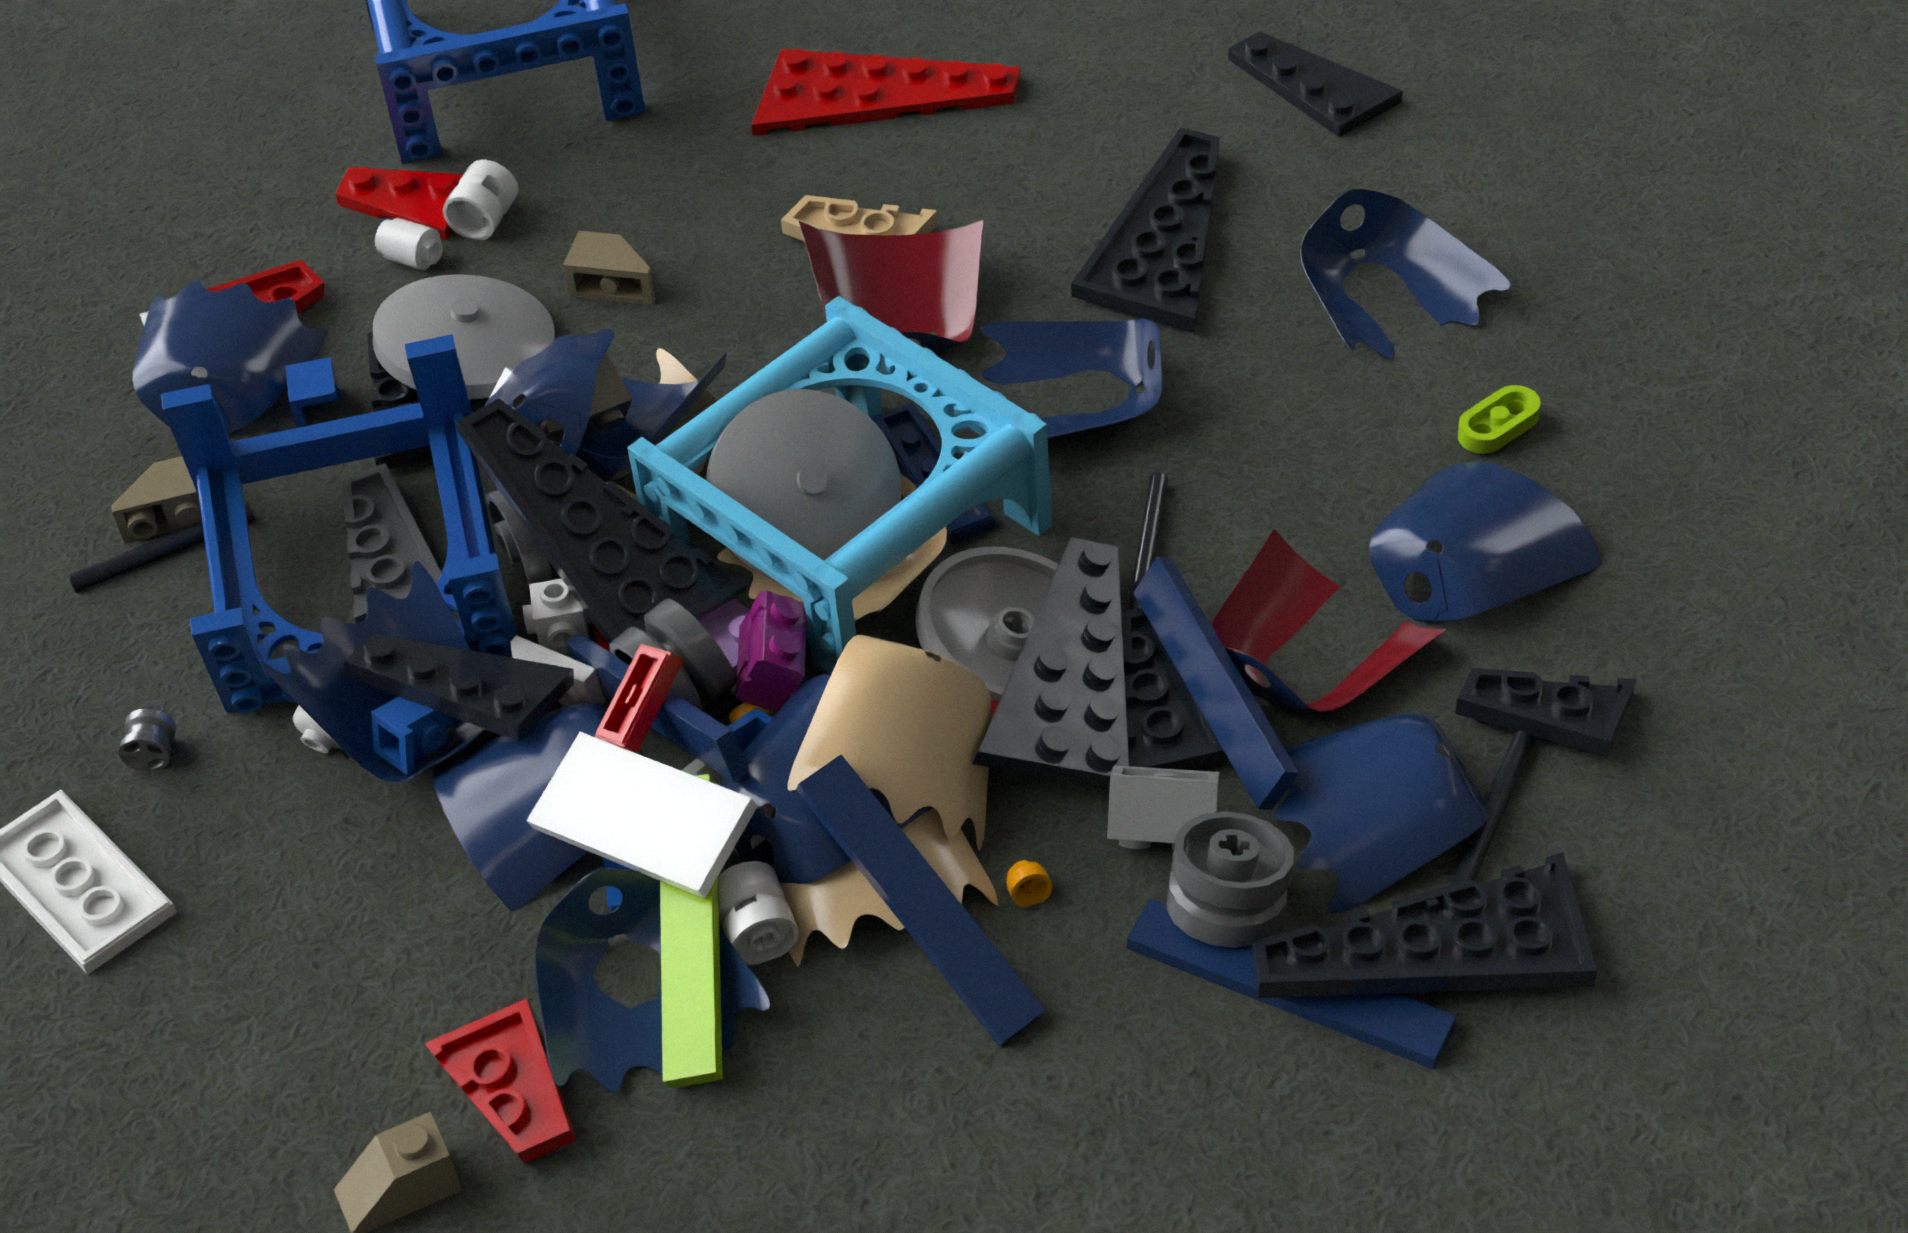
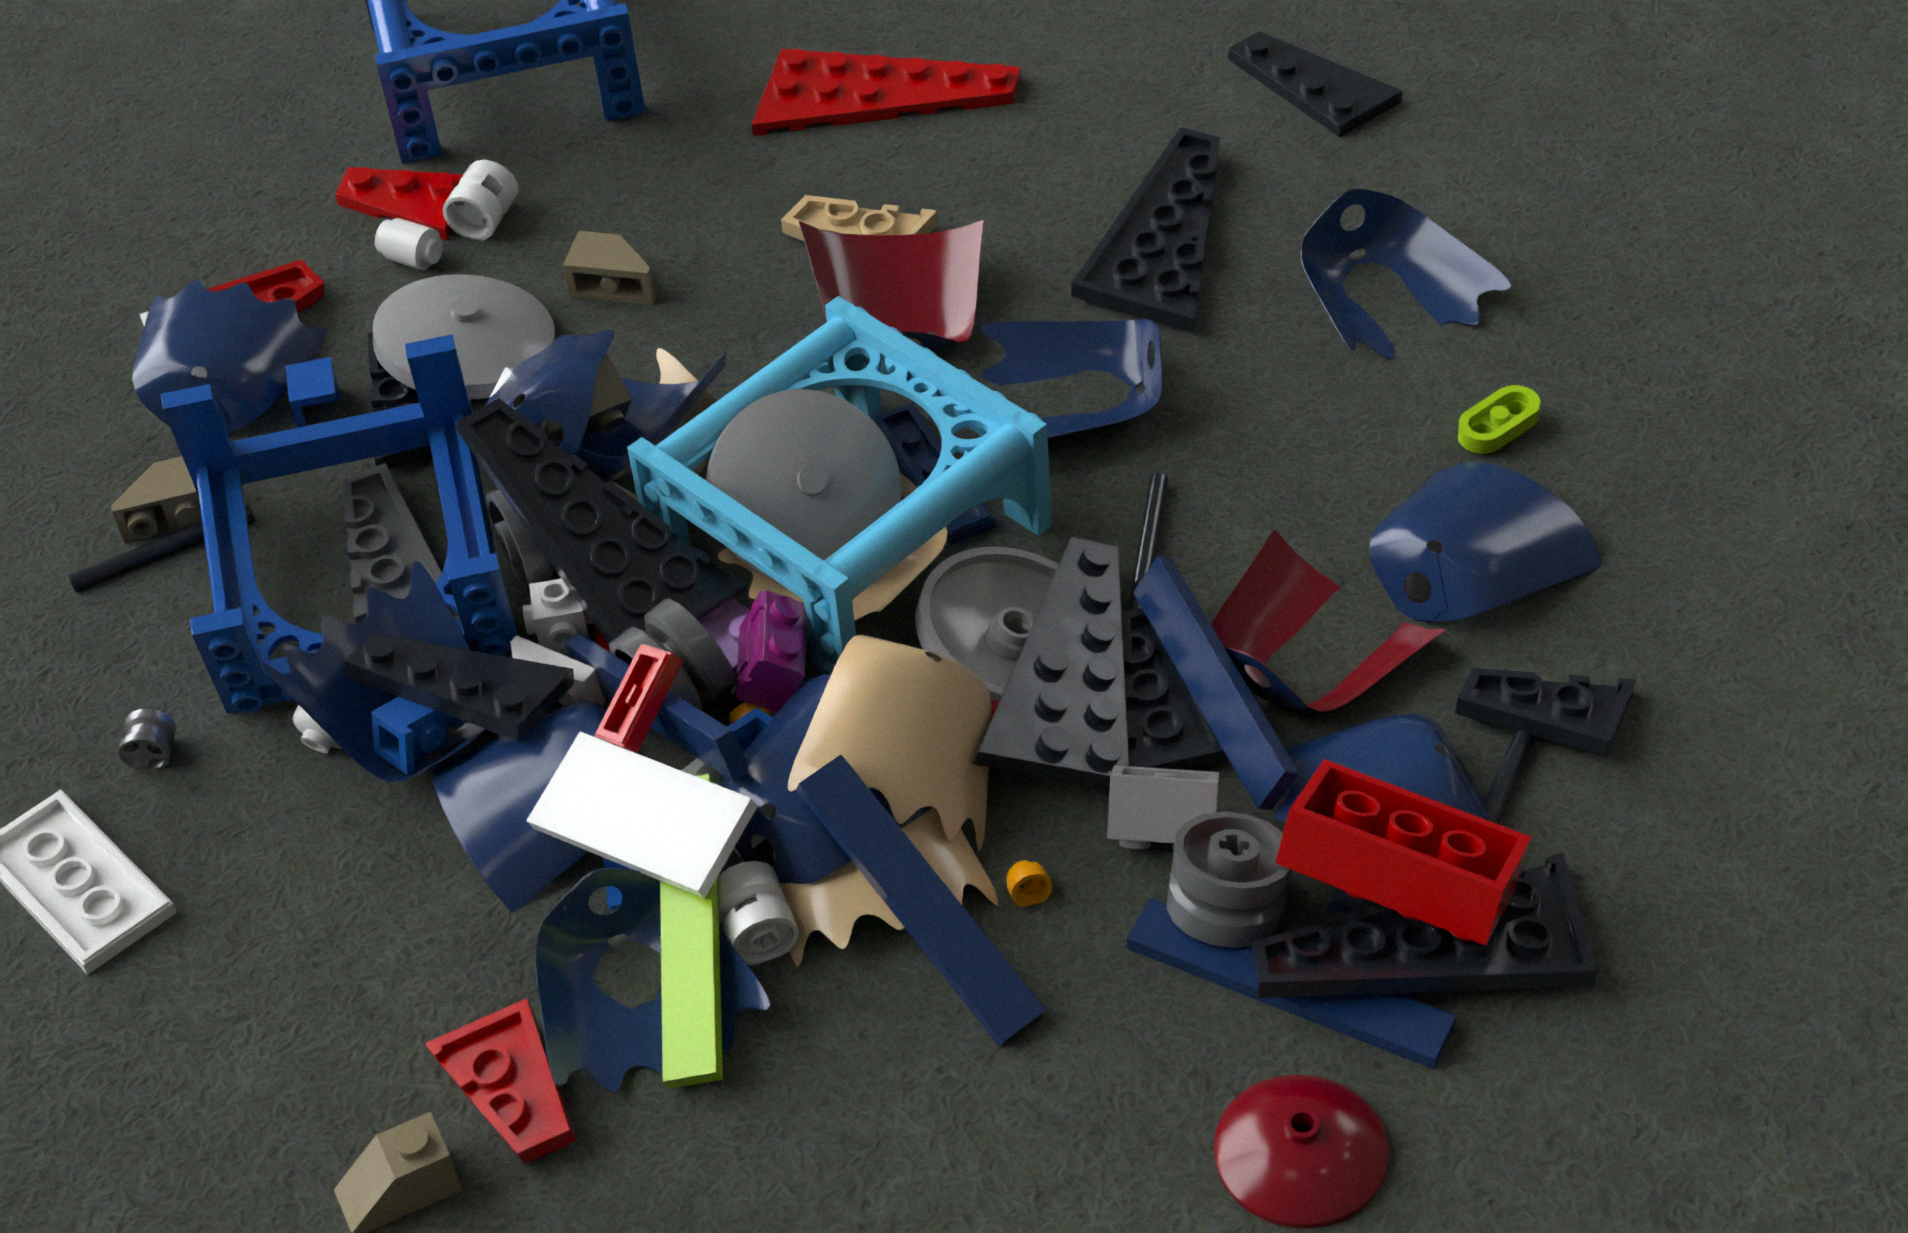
(1297, 1175): none -> dark red dish
(1403, 851): none -> red brick

